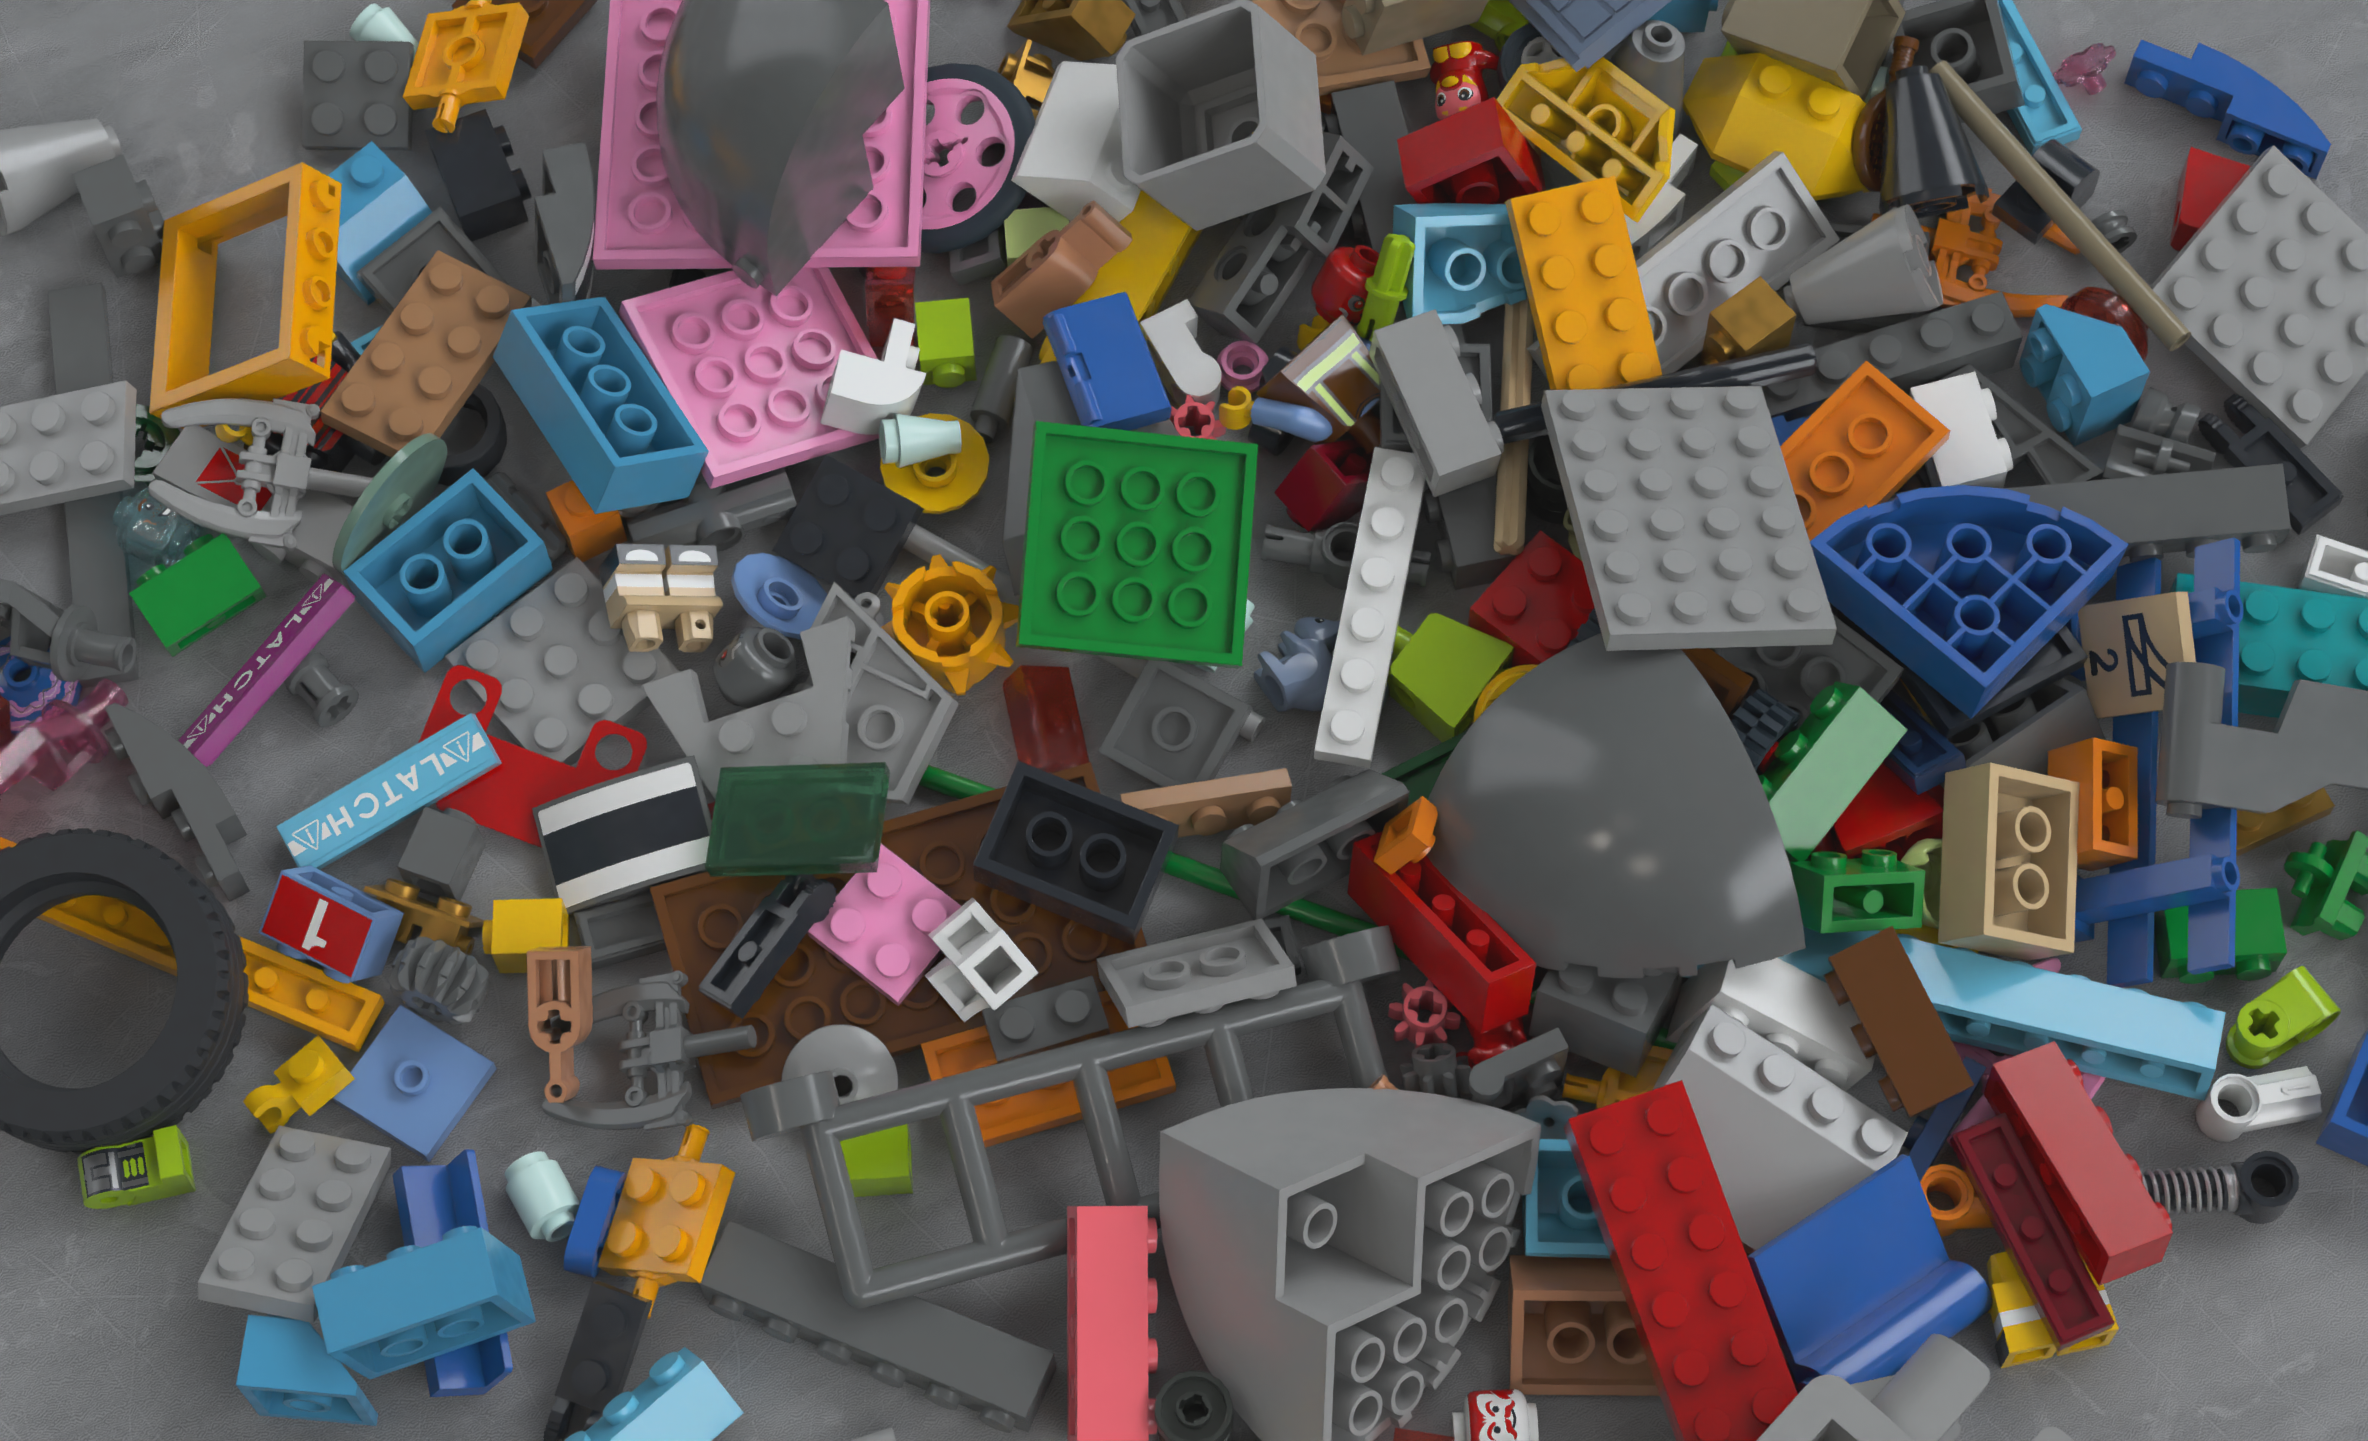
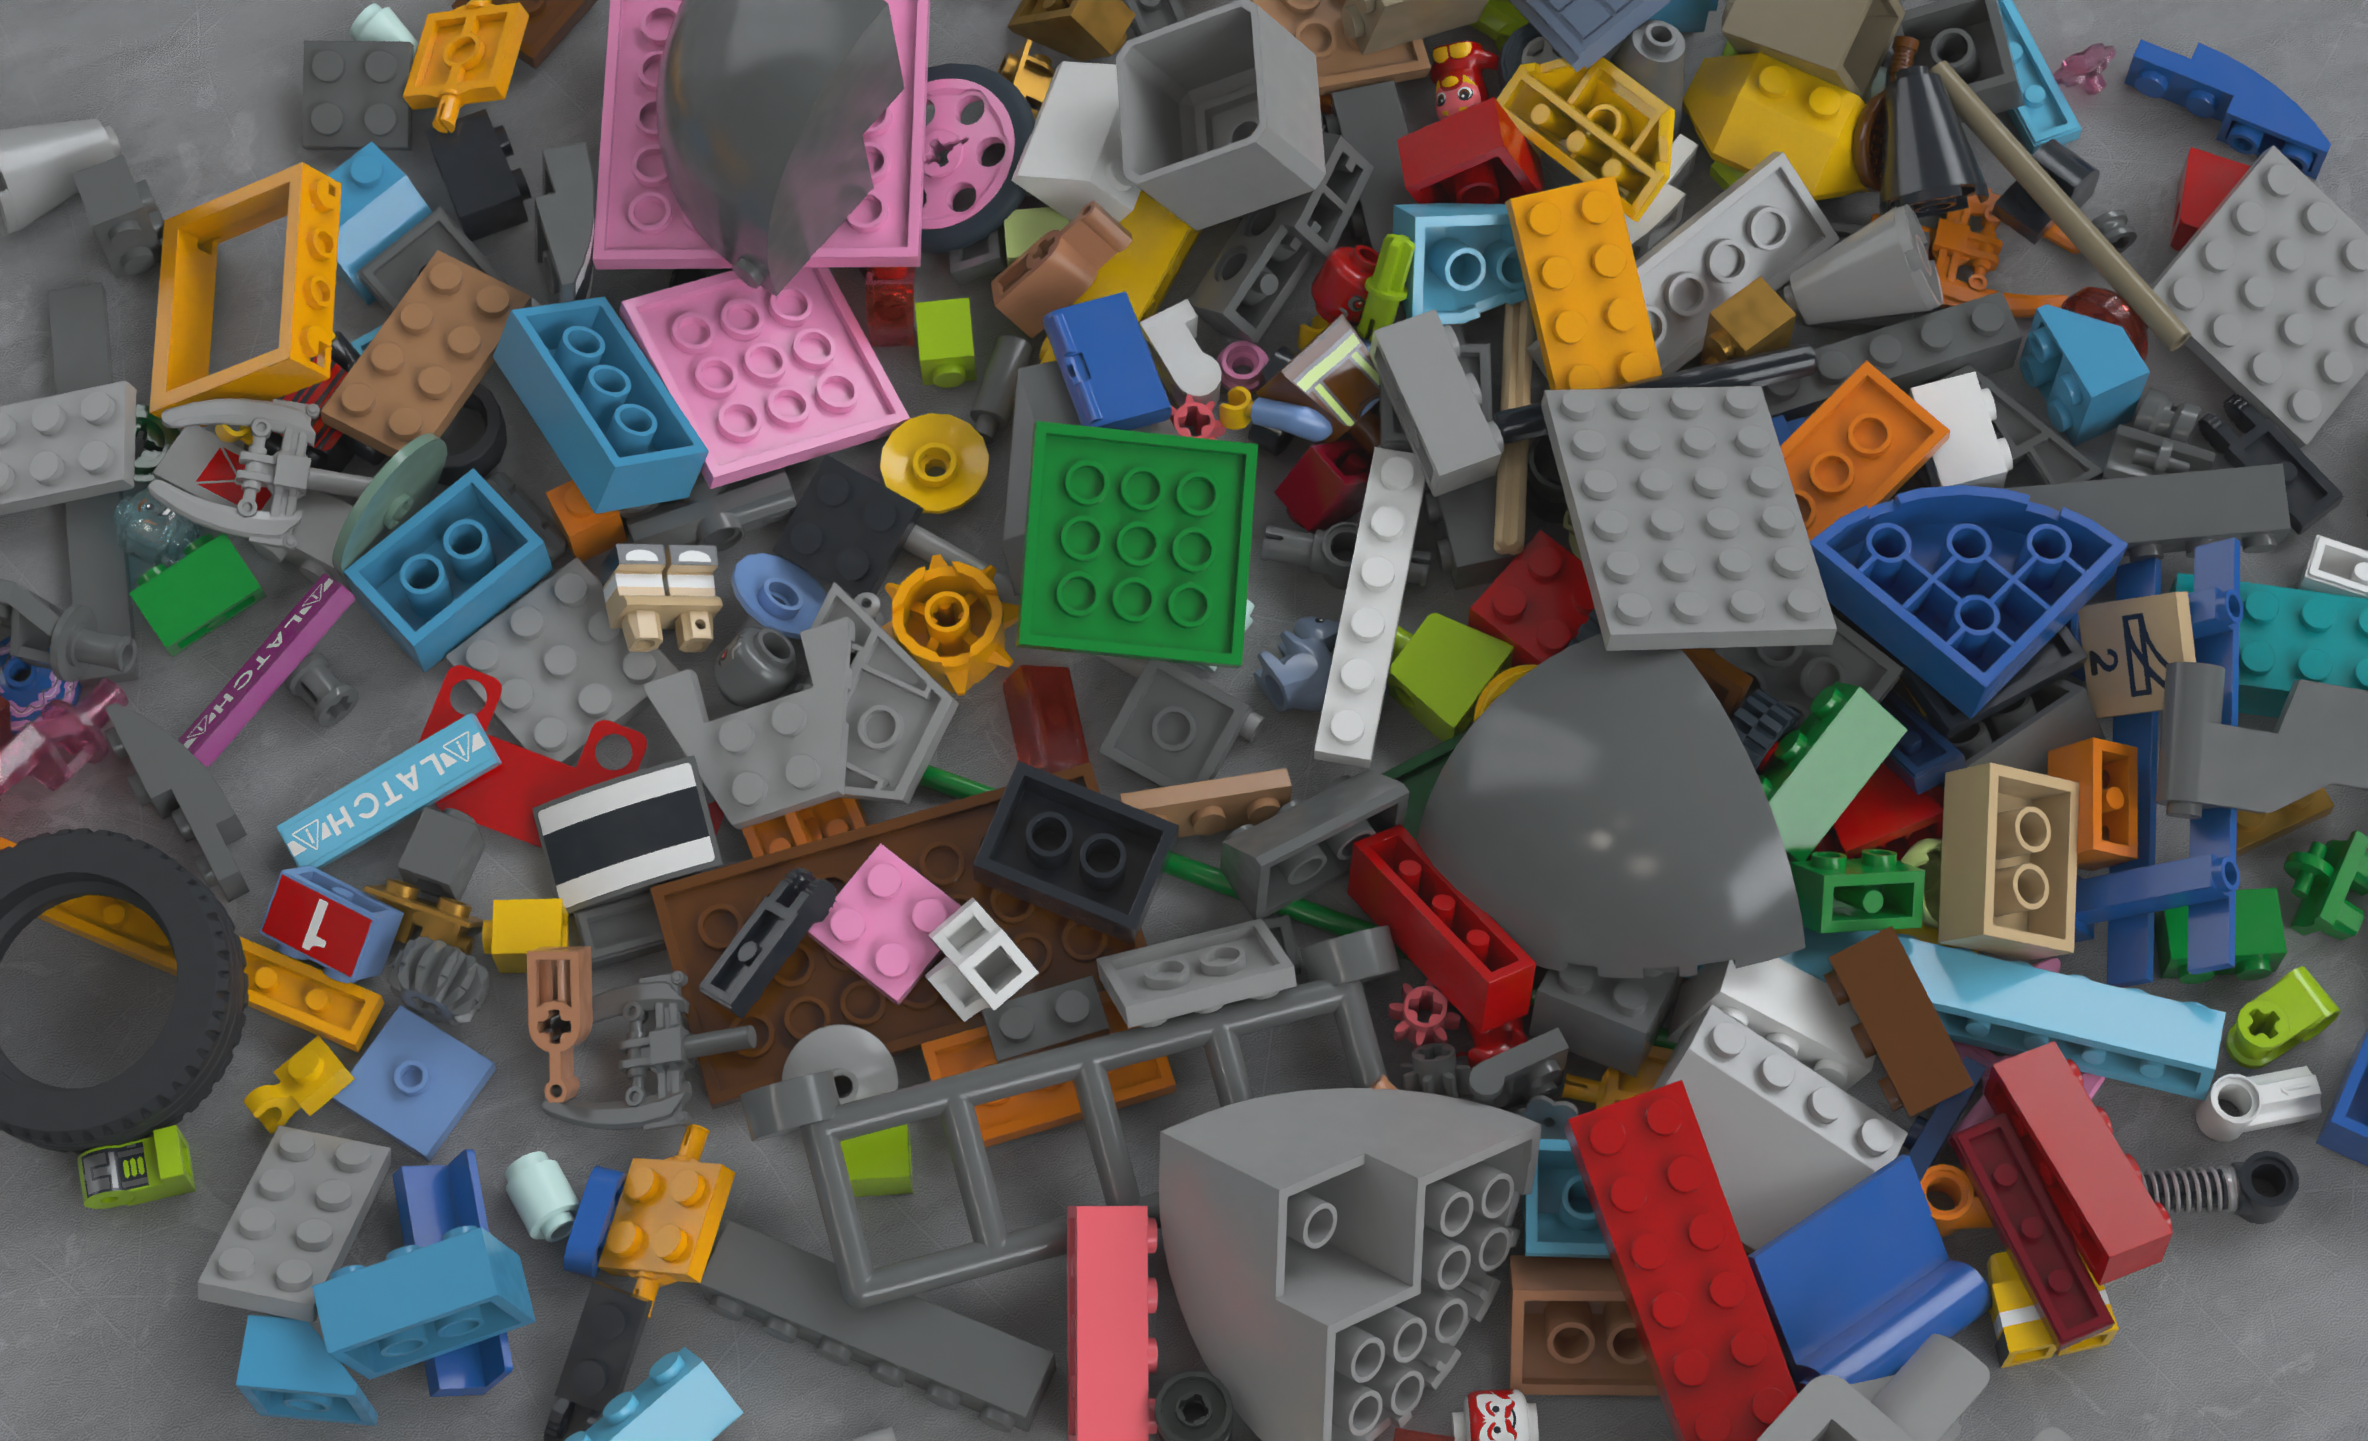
(798, 819): clear green tile -> none
(874, 389): white brick -> none
(917, 439): light aqua cone -> none
(1407, 836): orange plate -> none

